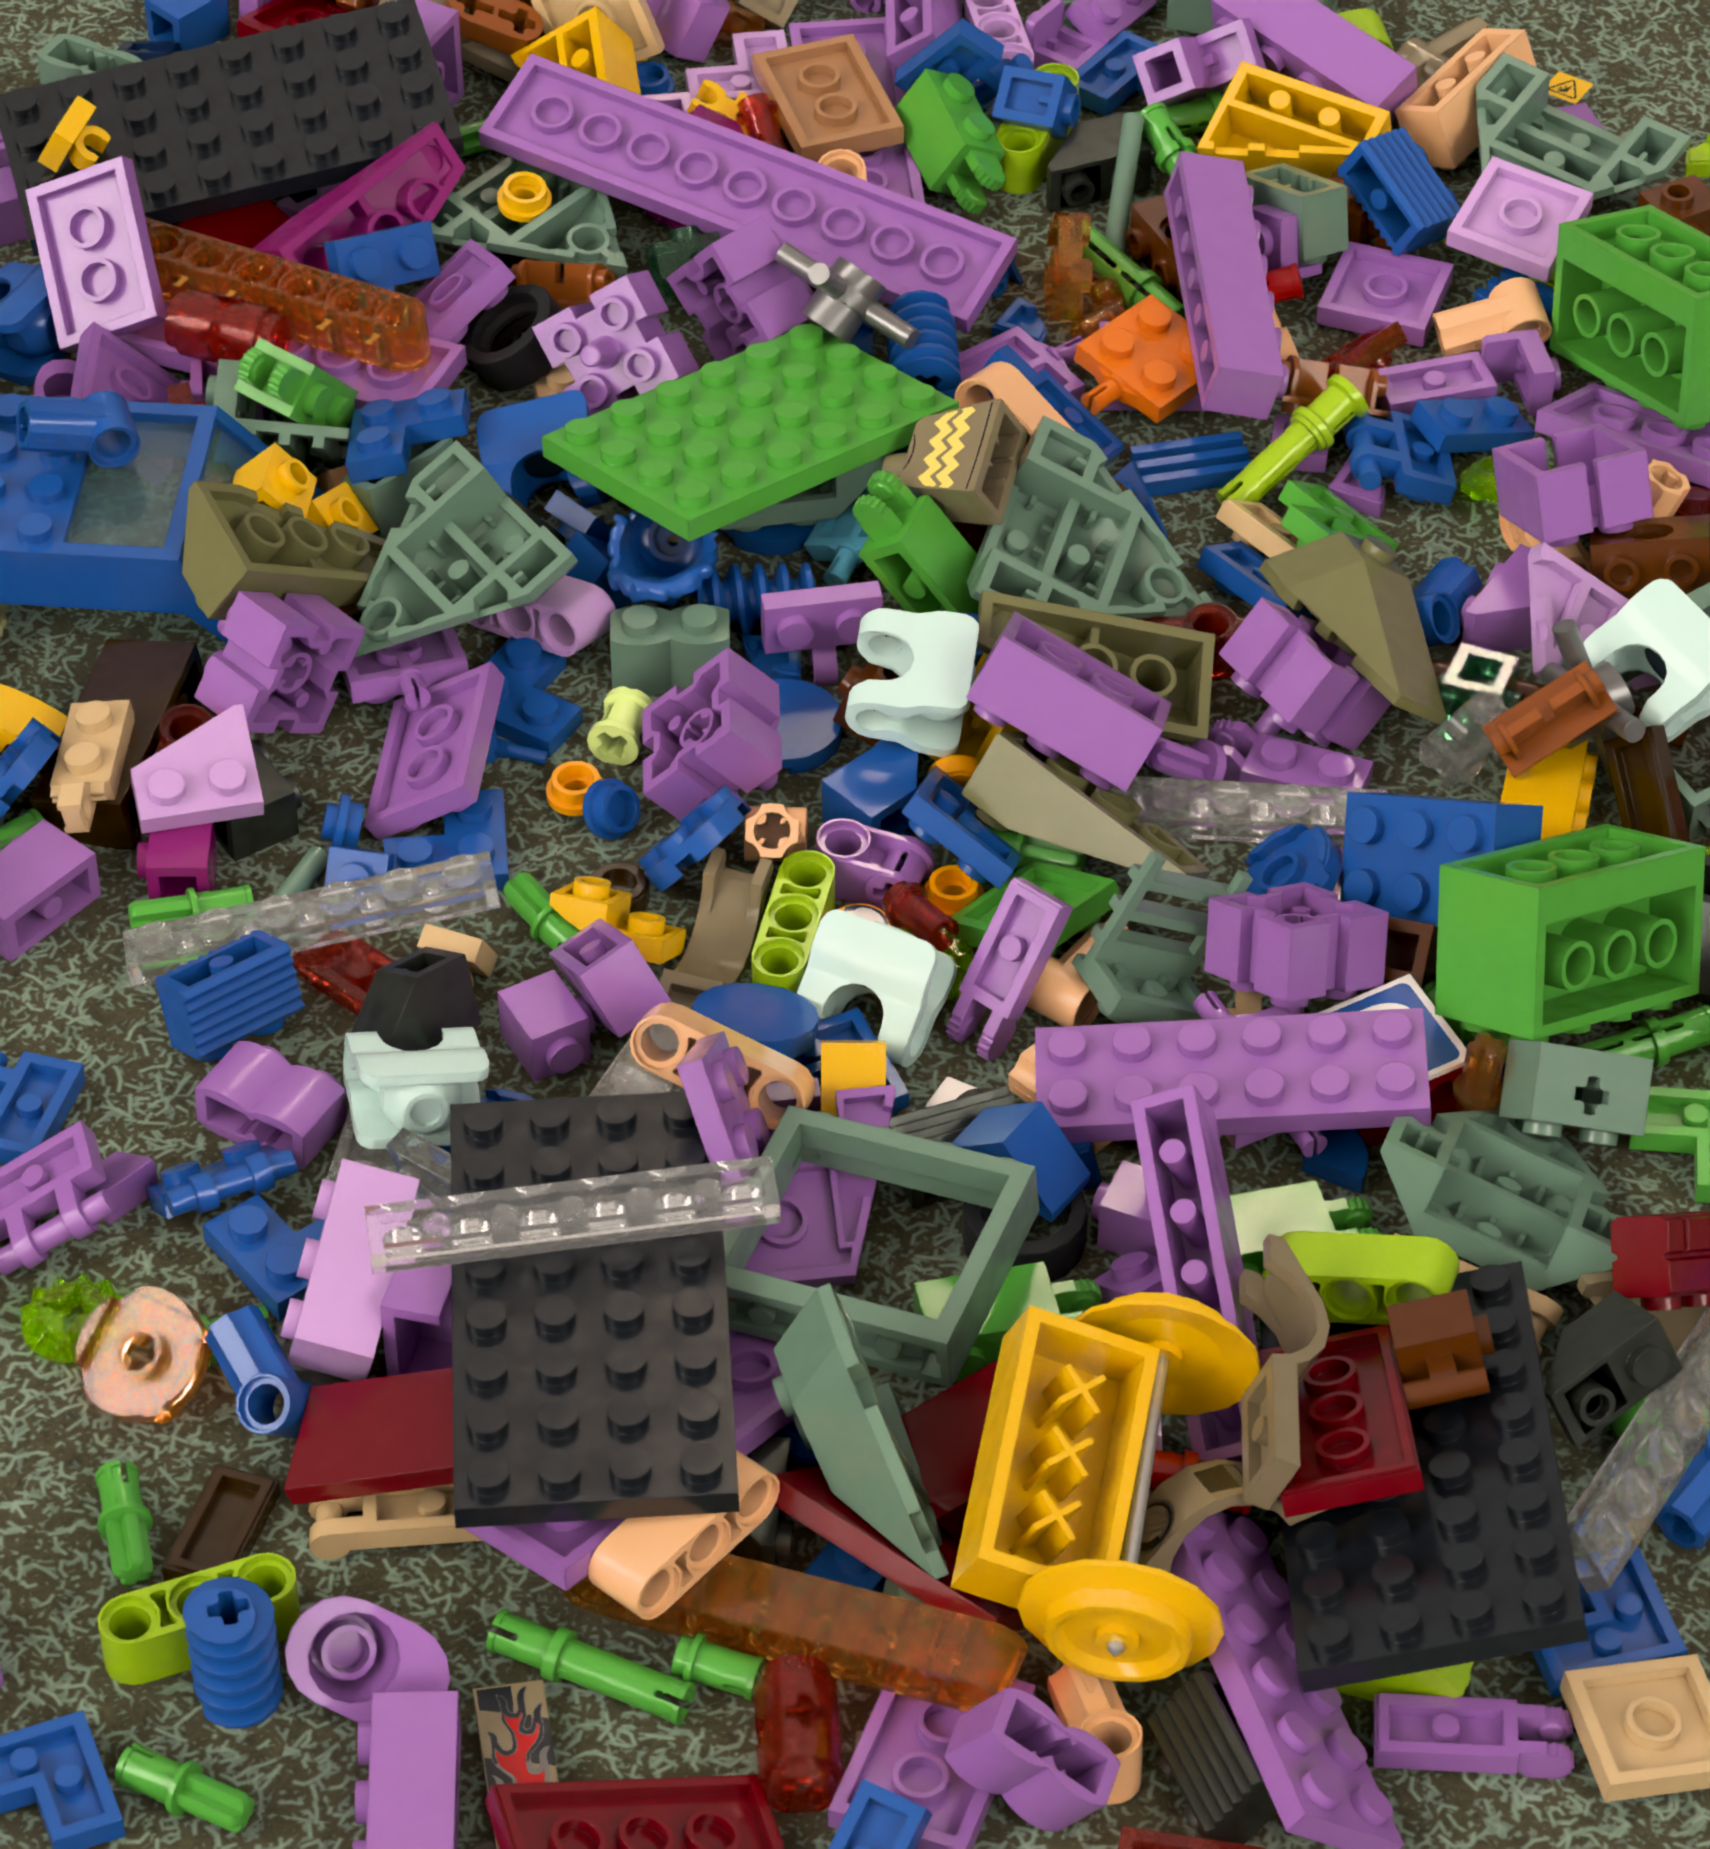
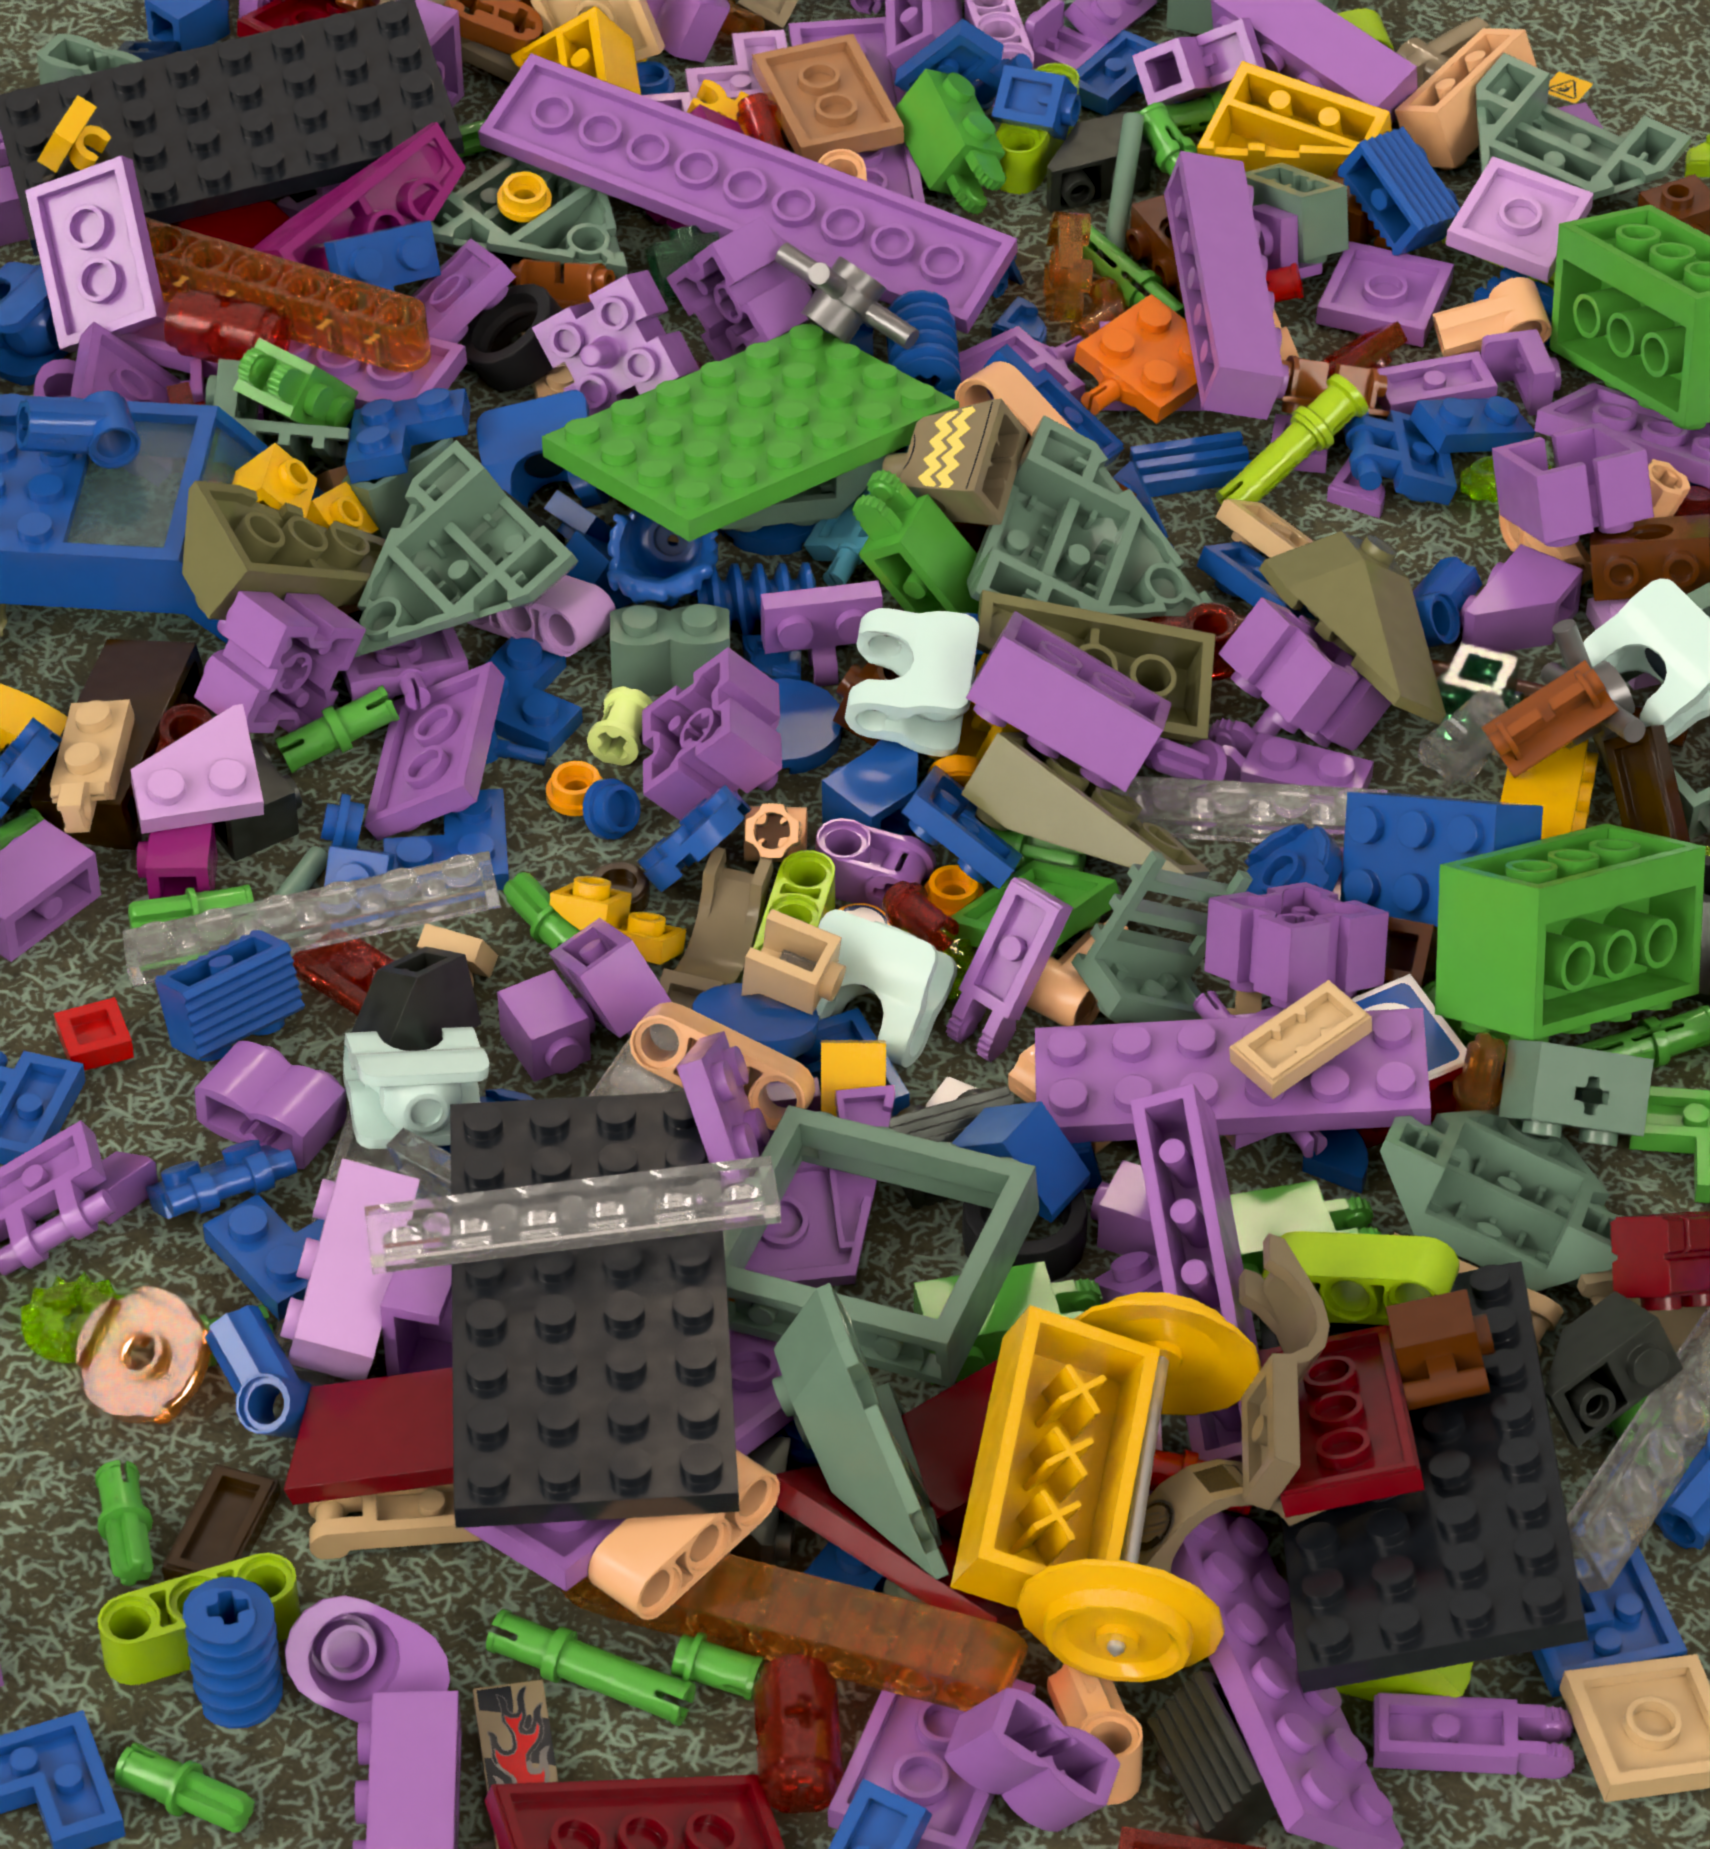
(94, 1034): none -> red plate
(337, 729): none -> bright green pin
(794, 964): none -> tan window
(1300, 1039): none -> tan plate
(1318, 513): bright green plate -> none
(1563, 592): lavender wing -> none

